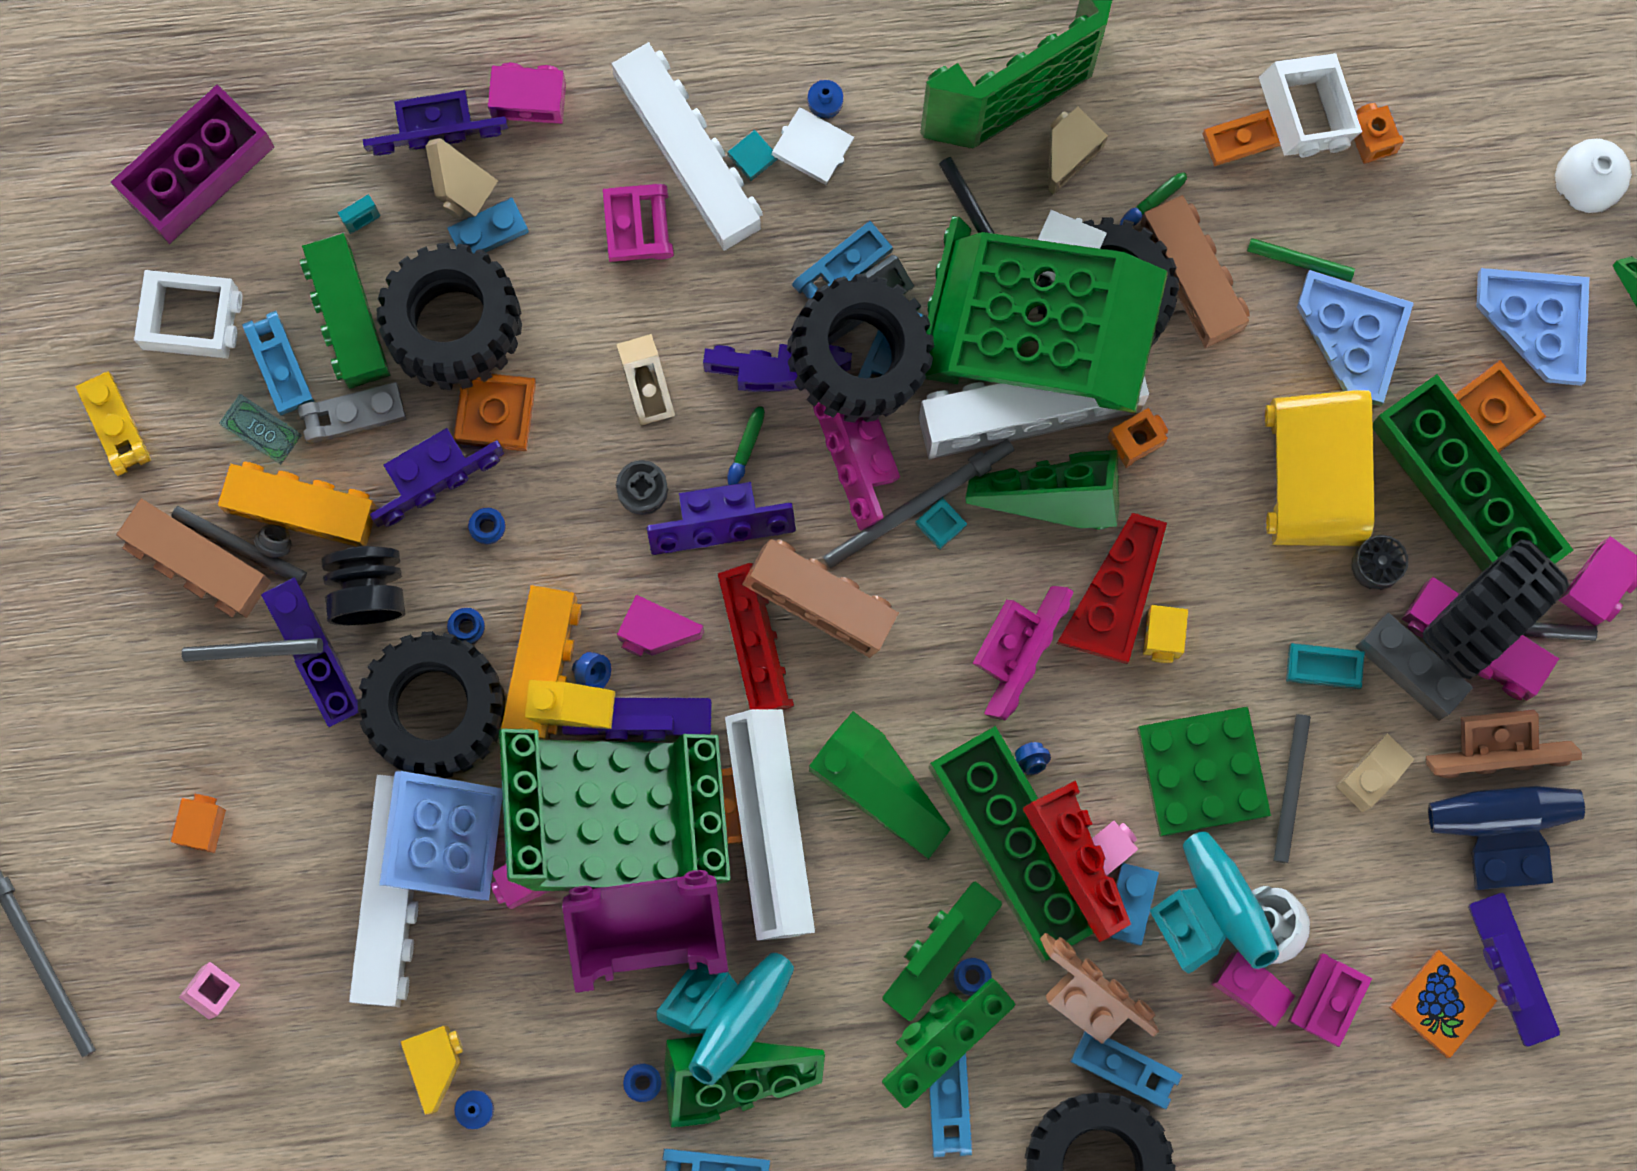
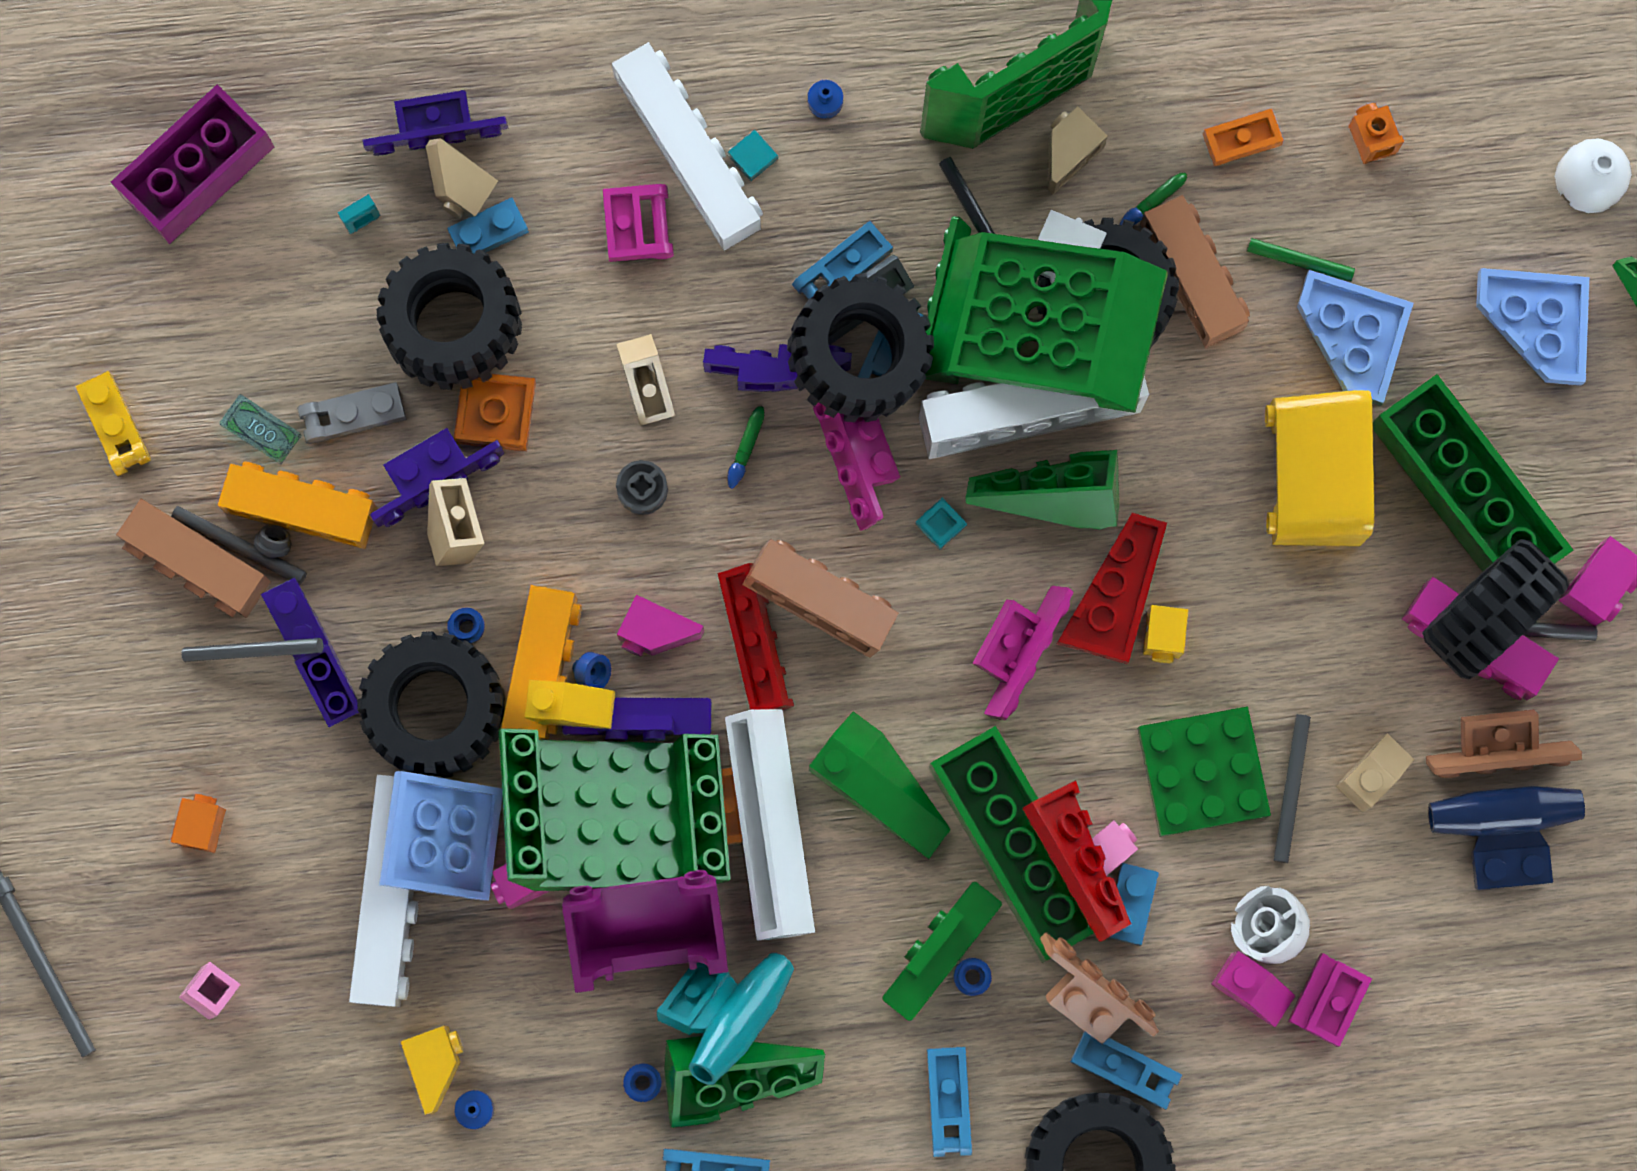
(151, 311): white window -> none
(278, 364): dark azure plate -> none
(345, 311): green brick -> none
(363, 580): black wheel -> none
(452, 523): none -> tan slope
(479, 518): blue plate -> none
(527, 93): dark pink brick -> none
(719, 518): dark purple bracket -> none
(812, 146): white piece -> none
(943, 1038): green bracket -> none
(978, 465): dark grey bar -> none
(1032, 758): blue plate -> none
(1144, 423): orange brick -> none
(1219, 908): teal plate -> none
(1325, 666): teal tile -> none
(1335, 97): white window -> none
(1379, 562): dark grey wheel -> none
(1414, 667): dark grey brick -> none
(1443, 1004): orange tile -> none
(1499, 406): orange tile -> none
(1514, 970): dark purple bracket -> none

